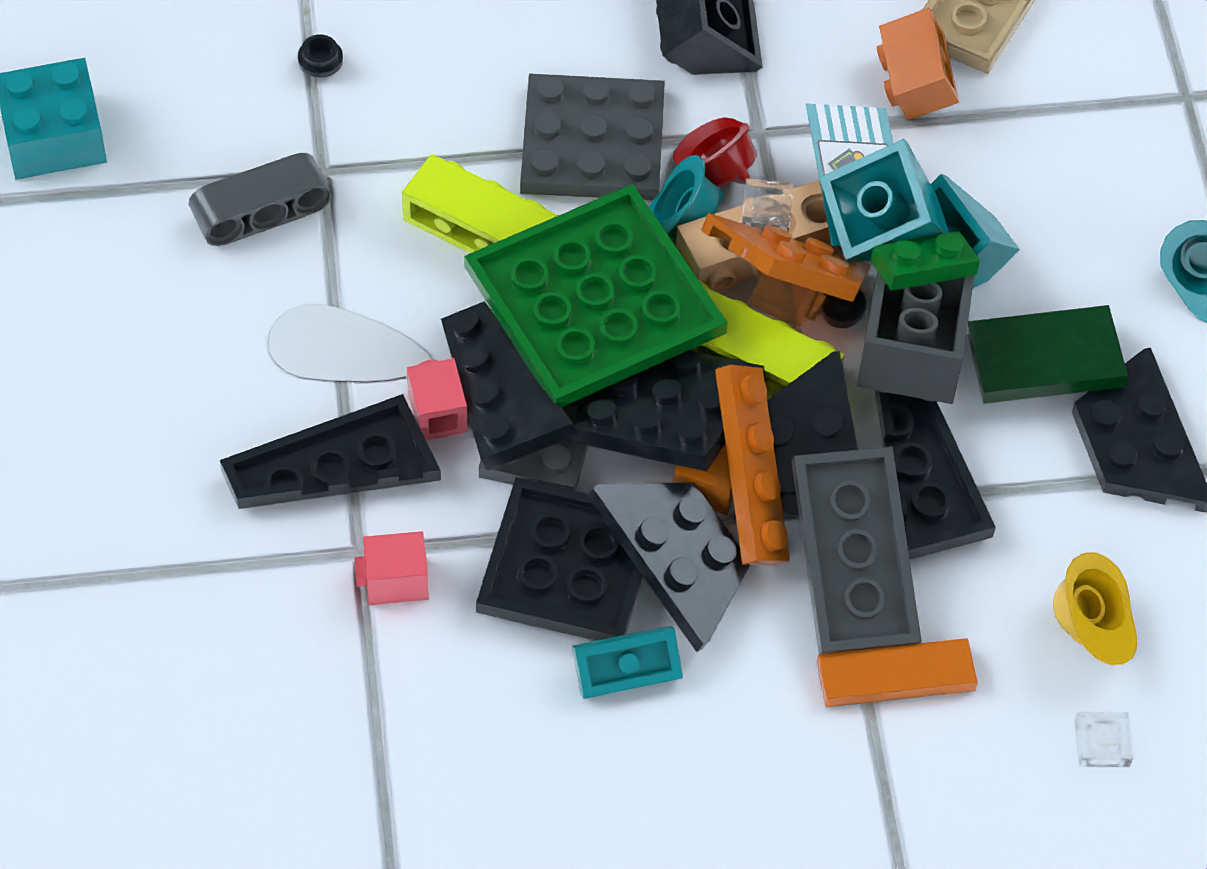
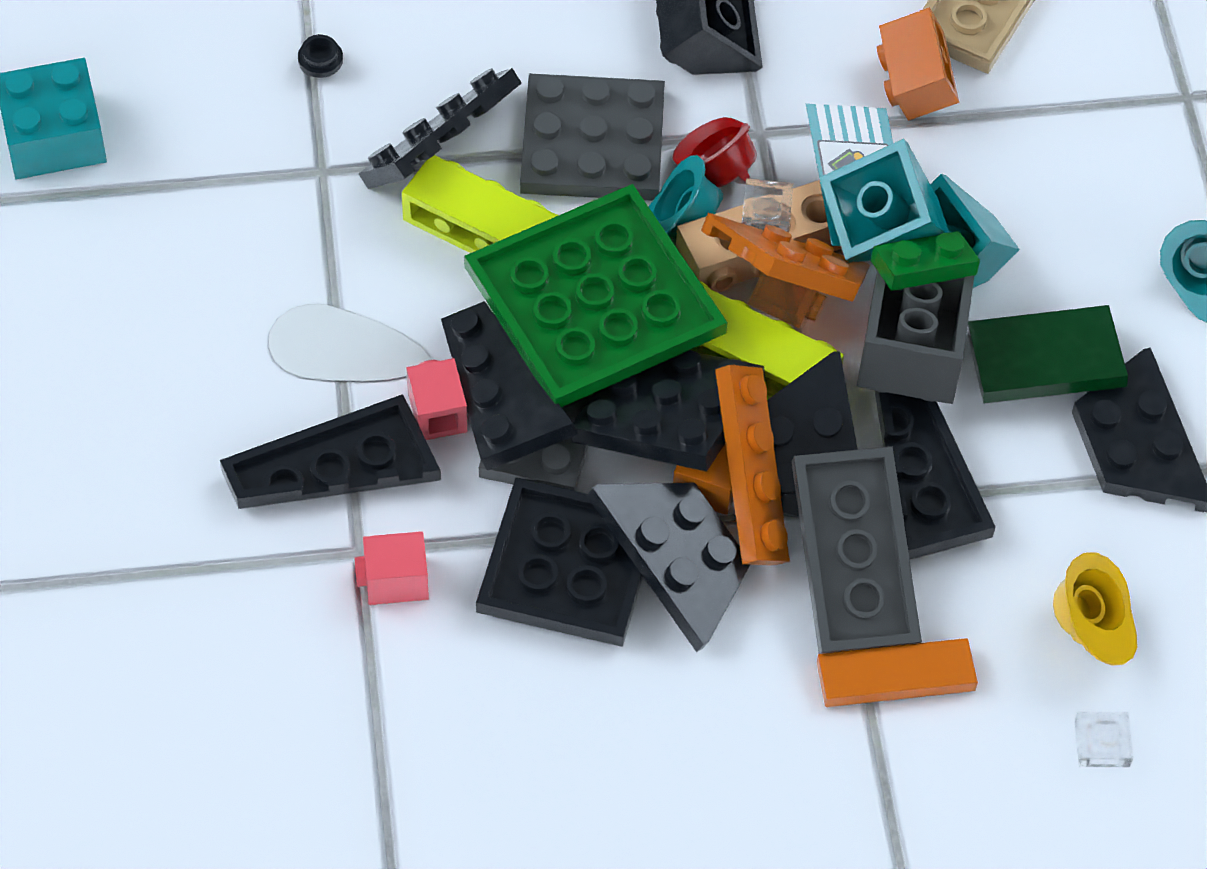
(259, 199): dark grey beam -> none
(421, 143): none -> black wing
(627, 662): teal plate -> none
(843, 313): black plate -> none

